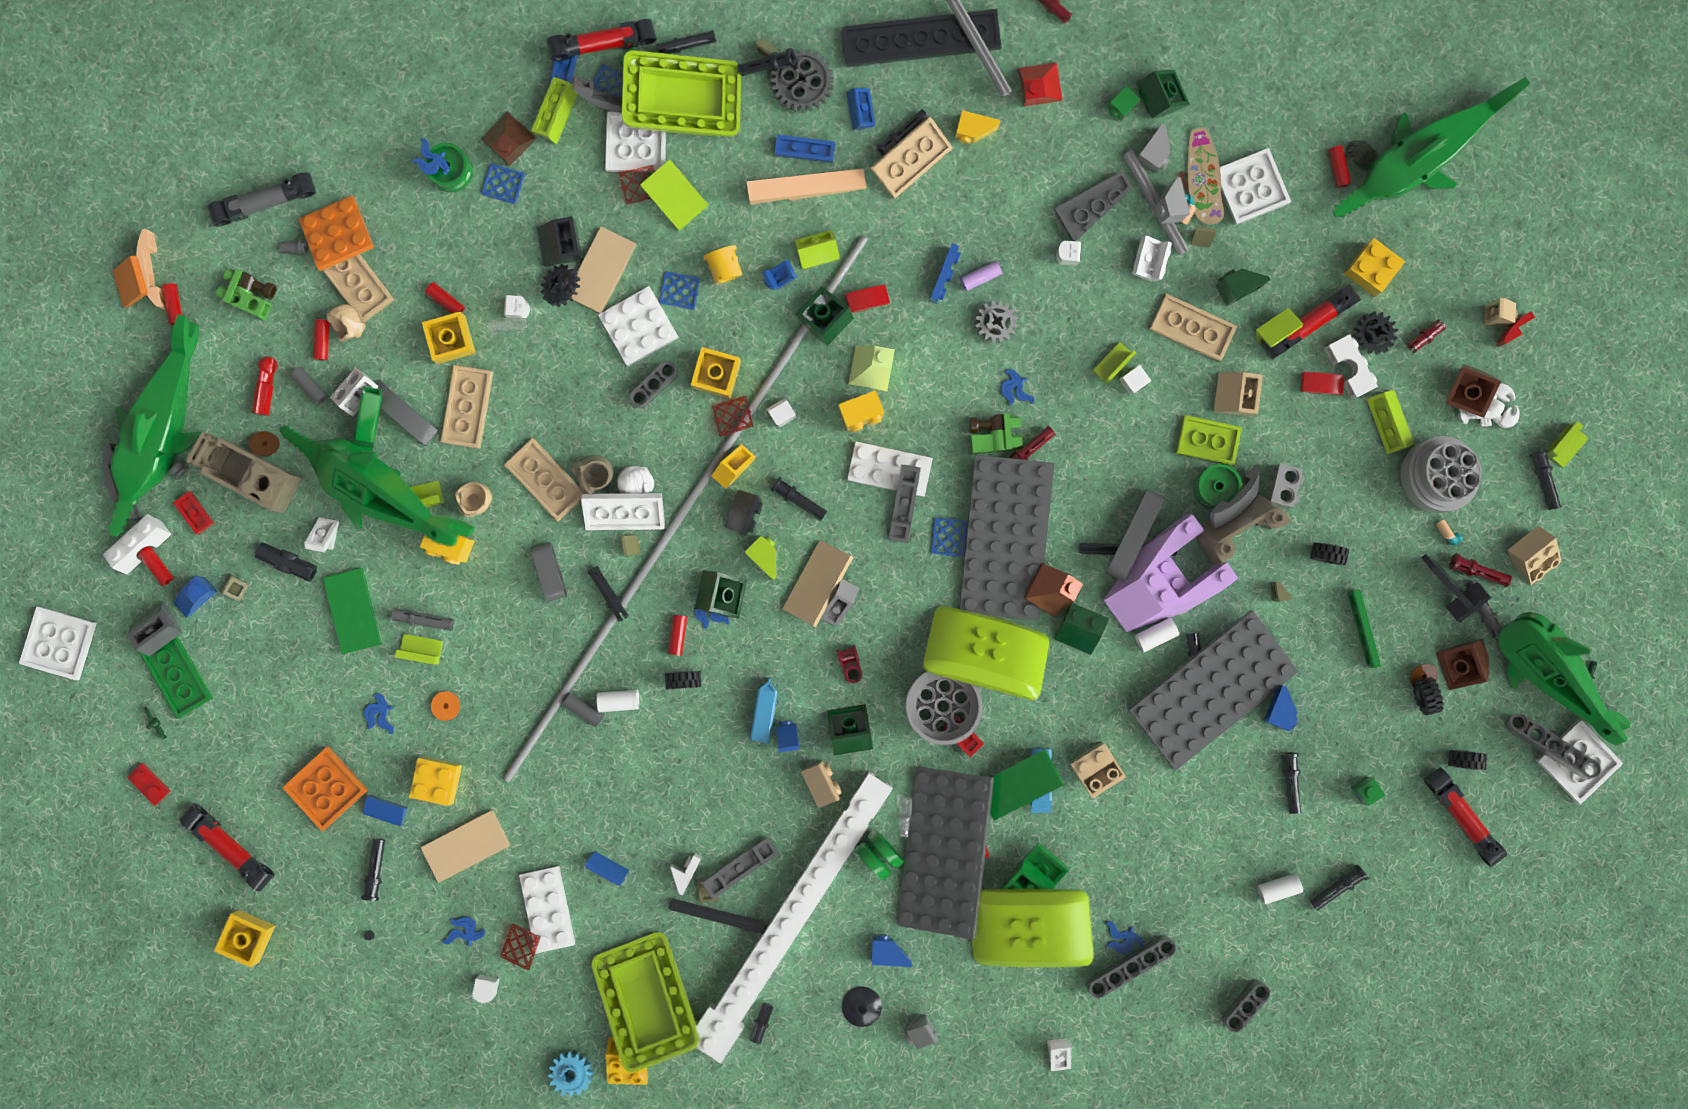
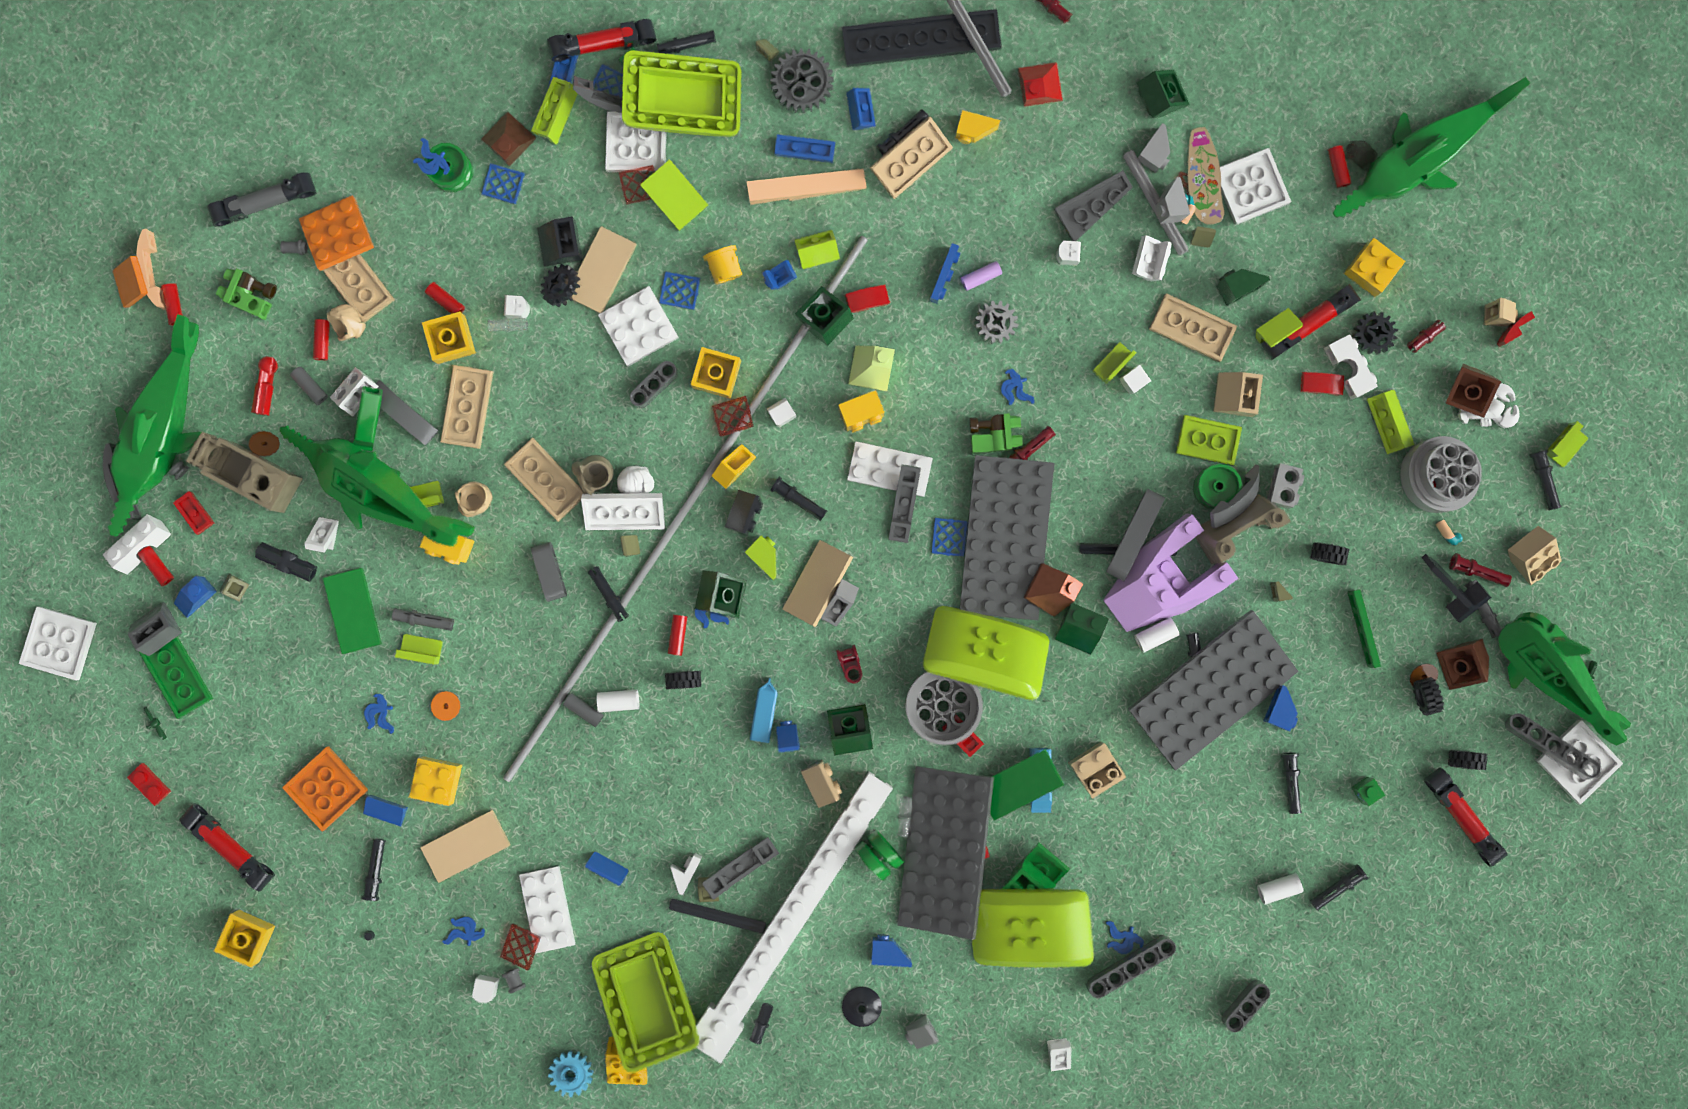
(513, 980): none -> dark grey bush
(775, 61): black pin -> none
(1123, 104): green brick -> none

